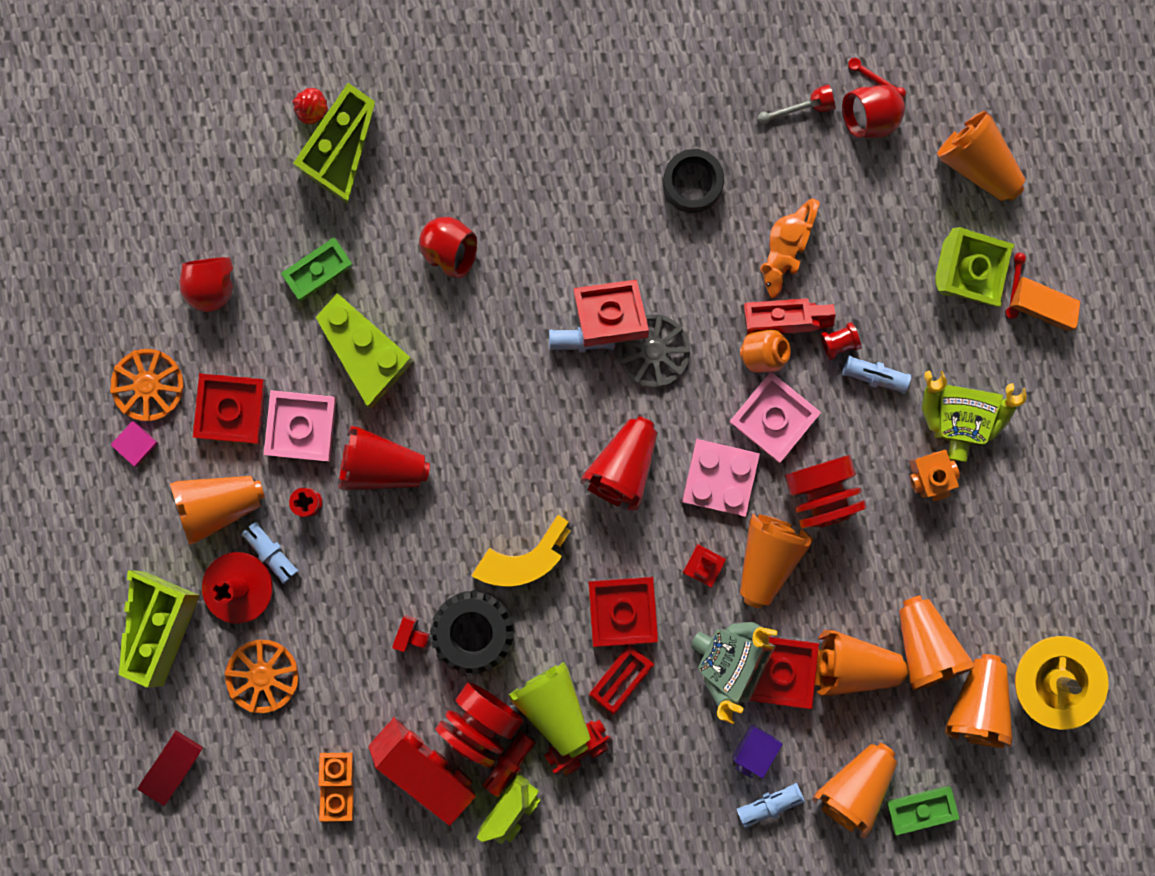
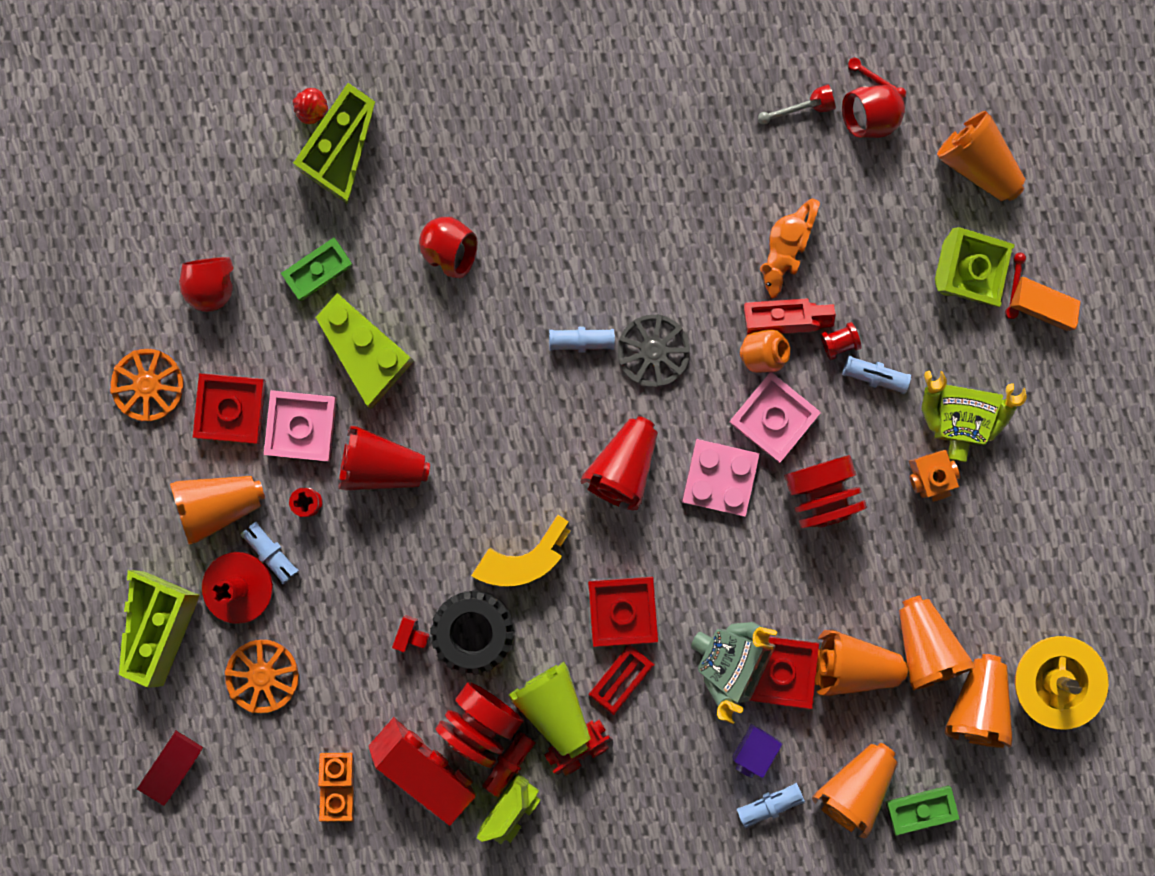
(134, 443): dark pink tile -> none
(610, 313): plate -> none
(691, 156): black tyre -> none
(704, 565): red tile -> none
(770, 558): orange cone -> none

